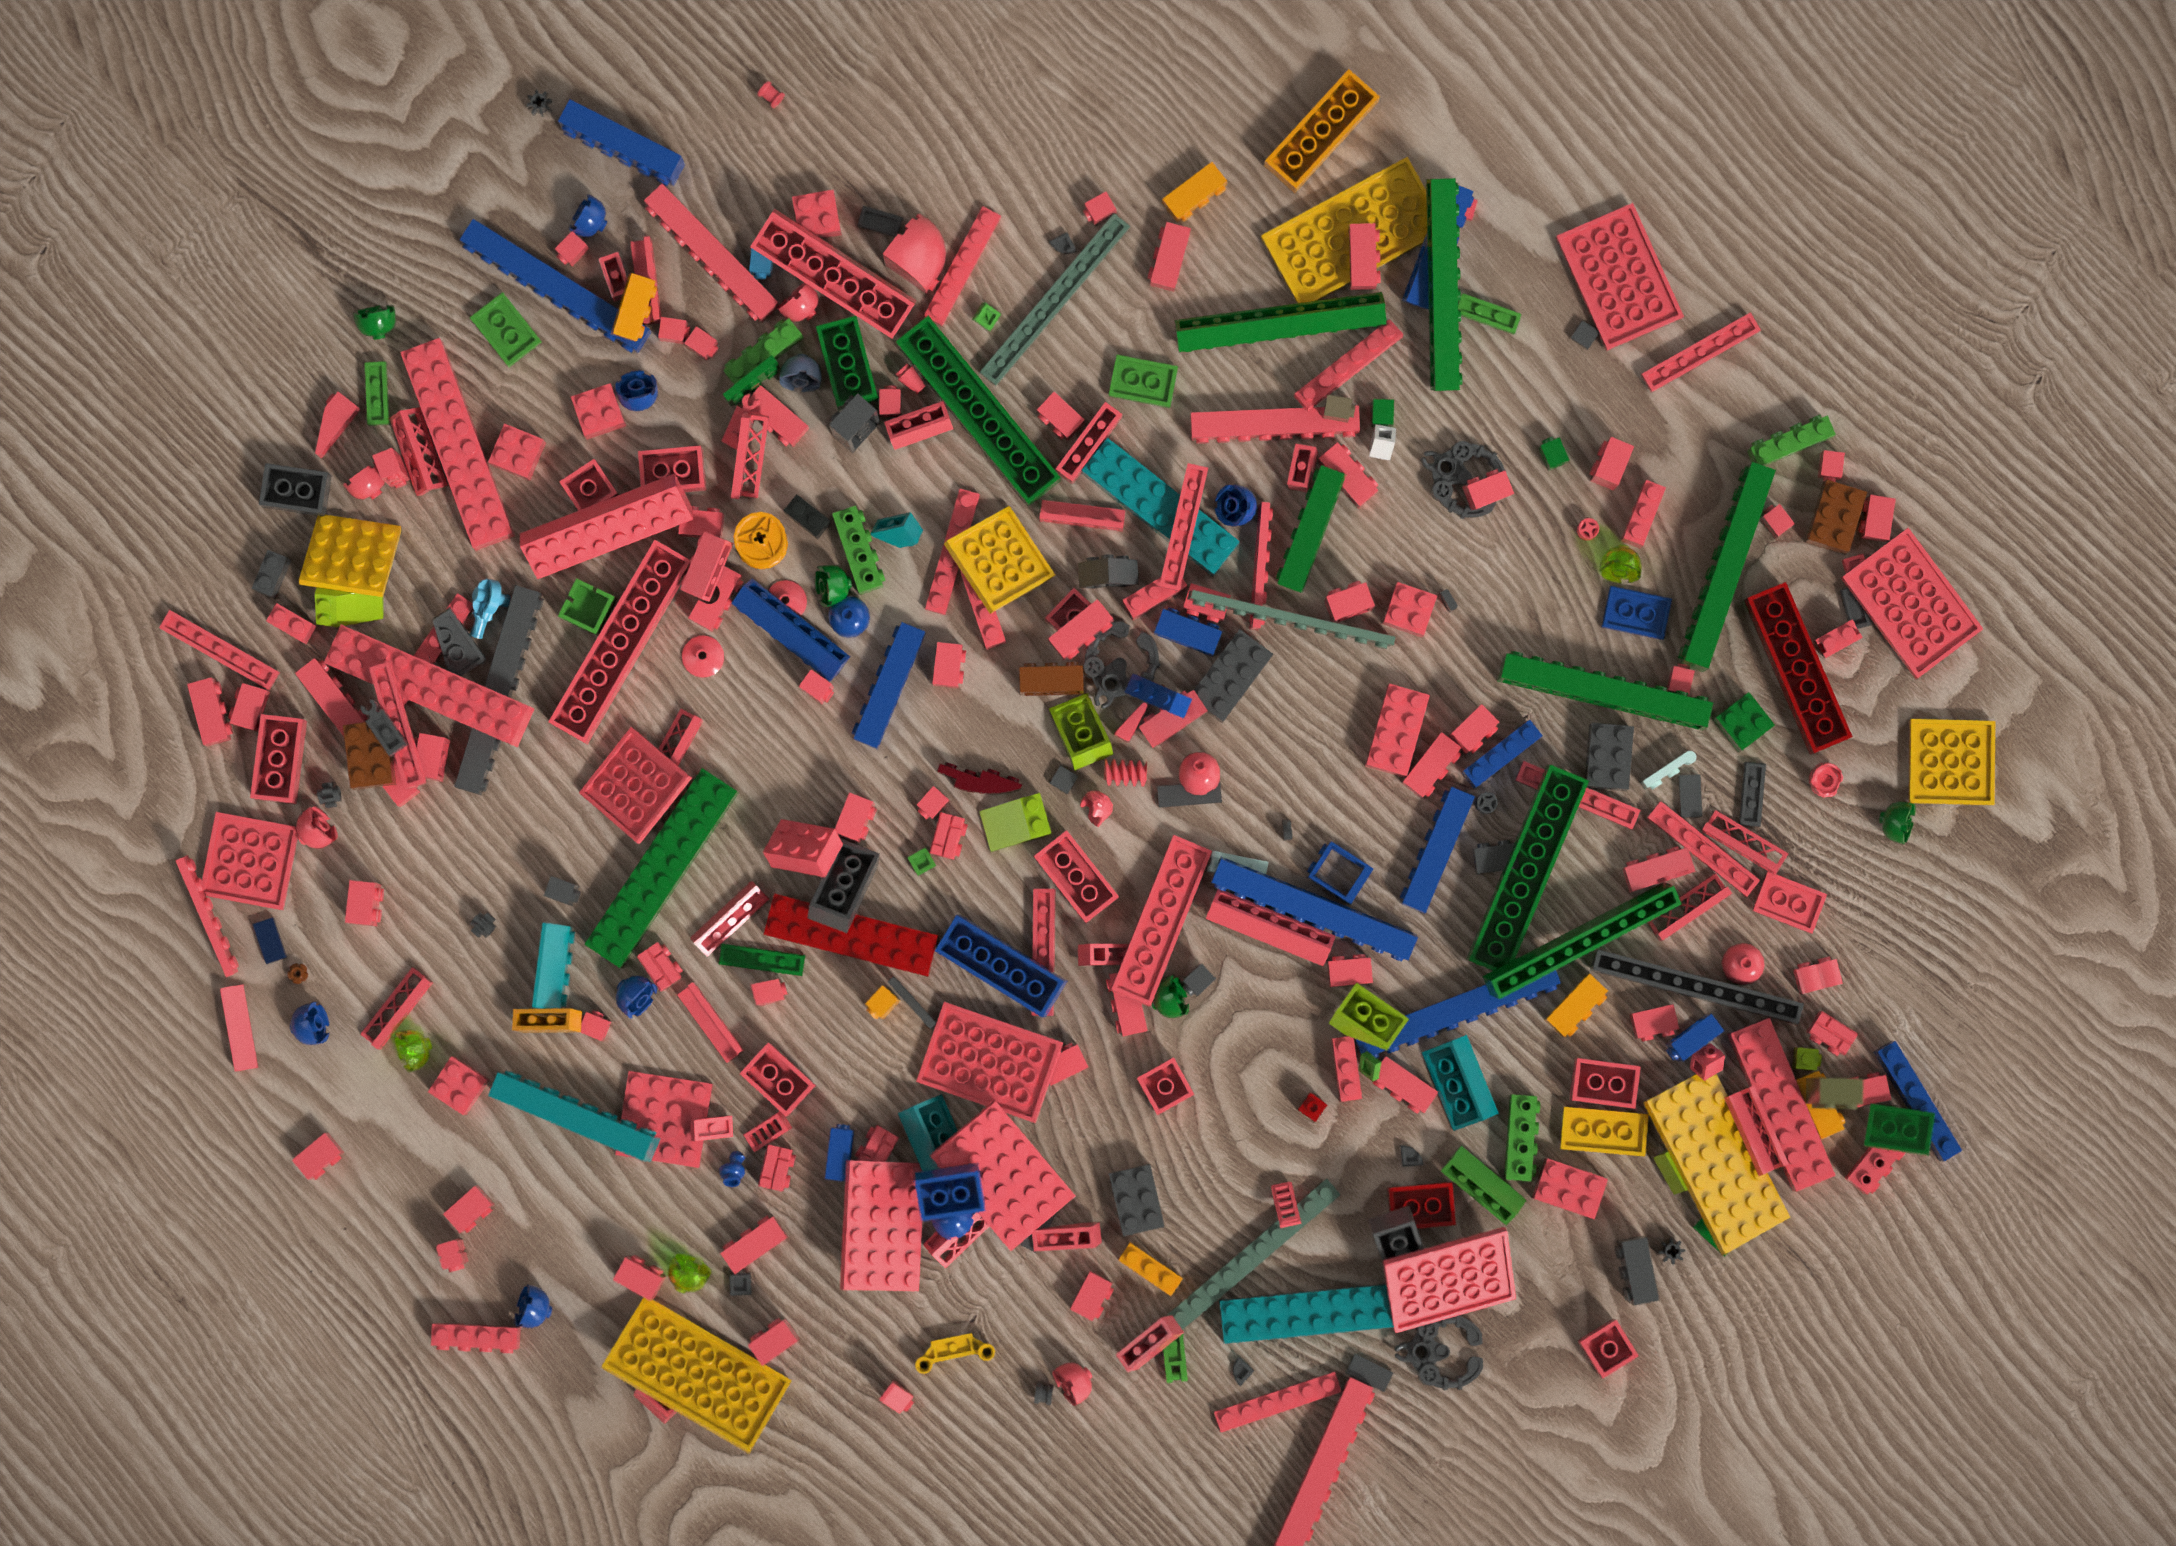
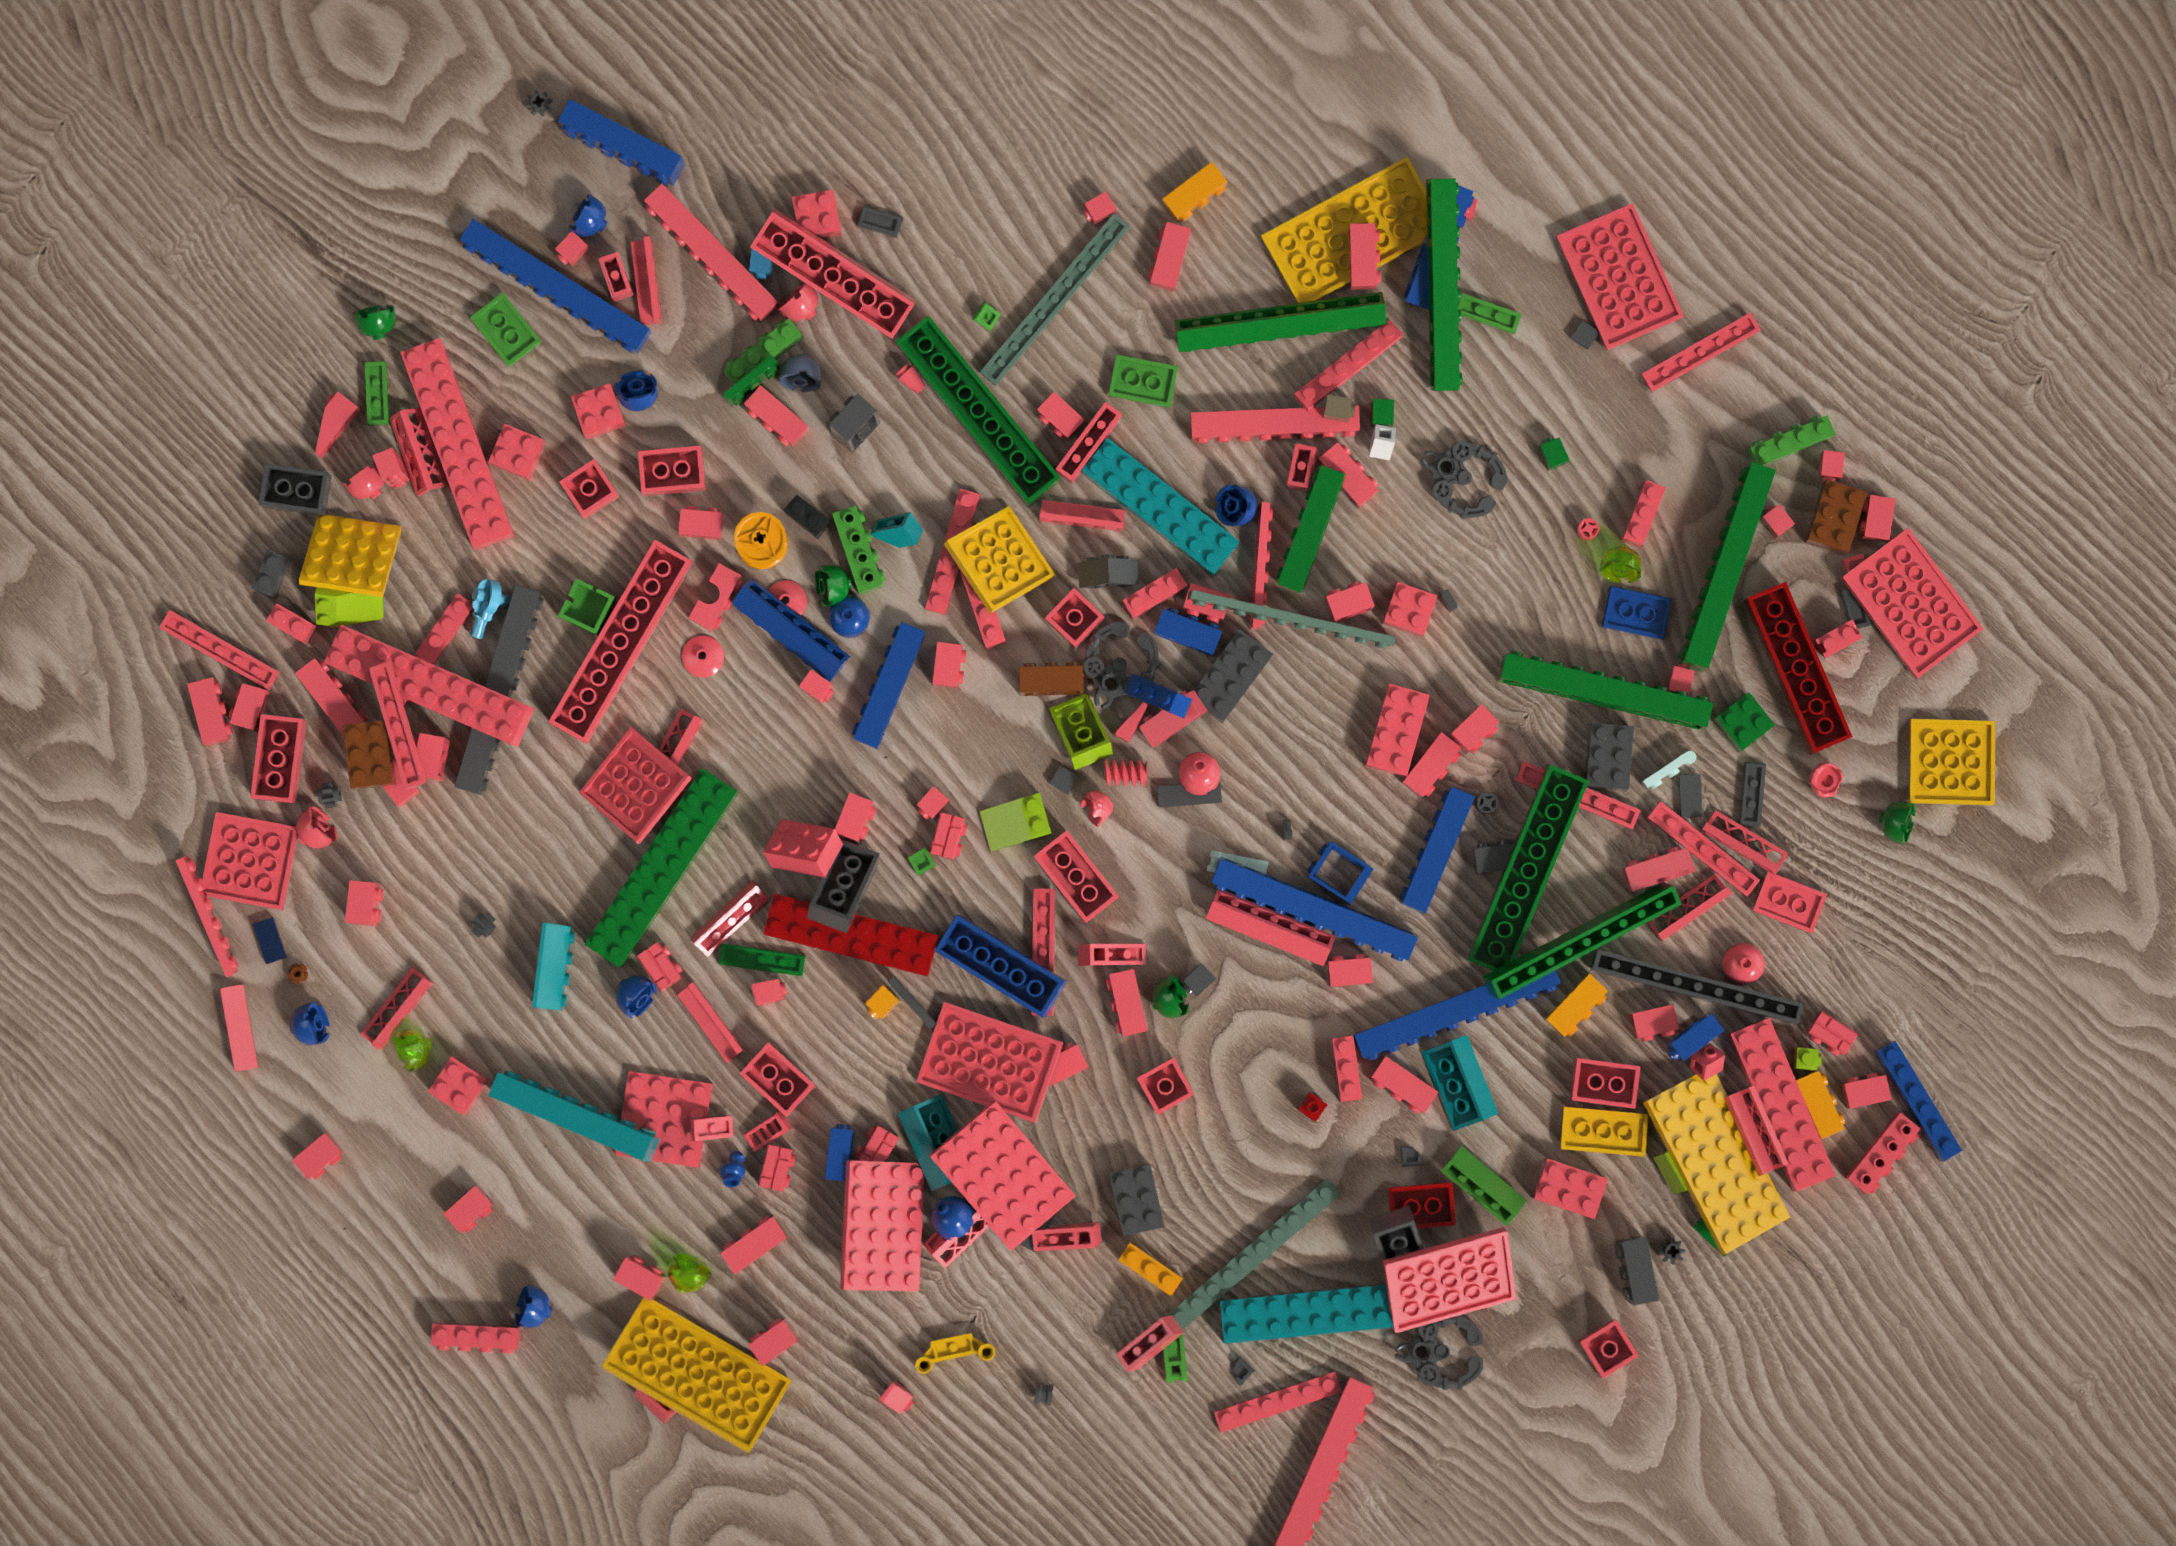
(384, 729): dark grey plate -> none
(452, 1255): coral brick -> none
(457, 645): dark grey wing -> none
(546, 1020): light orange brick -> none
(562, 891): dark grey brick -> none
(595, 1025): coral brick -> none
(606, 526): coral brick -> none
(634, 307): light orange brick -> none
(673, 330): coral brick -> none
(702, 343): coral brick -> none
(706, 566): coral brick -> none
(732, 432): coral plate -> none
(740, 1284): dark grey tile -> none
(741, 457): coral fence -> none
(771, 94): coral bush -> none
(846, 360): green brick -> none
(890, 402): coral brick -> none
(918, 254): coral brick -> none
(918, 425): coral brick -> none
(950, 1191): blue brick -> none
(962, 266): coral plate -> none
(988, 783): dark red slope -> none
(1063, 244): dark grey tile -> none
(1074, 1382): coral cylinder -> none
(1081, 630): coral brick -> none
(1091, 1296): coral brick -> none
(1161, 920): coral plate -> none
(1183, 527): coral plate -> none
(1283, 1192): coral slope -> none
(1321, 131): light orange brick -> none
(1368, 1018): lime slope -> none
(1369, 1066): bright green plate -> none
(1369, 1372): dark grey tile -> none
(1487, 490): coral brick -> none
(1501, 754): blue brick -> none
(1520, 1138): bright green brick -> none
(1612, 463): coral brick -> none
(1817, 976): coral brick -> none
(1834, 1093): olive brick -> none
(1899, 1129): green plate -> none

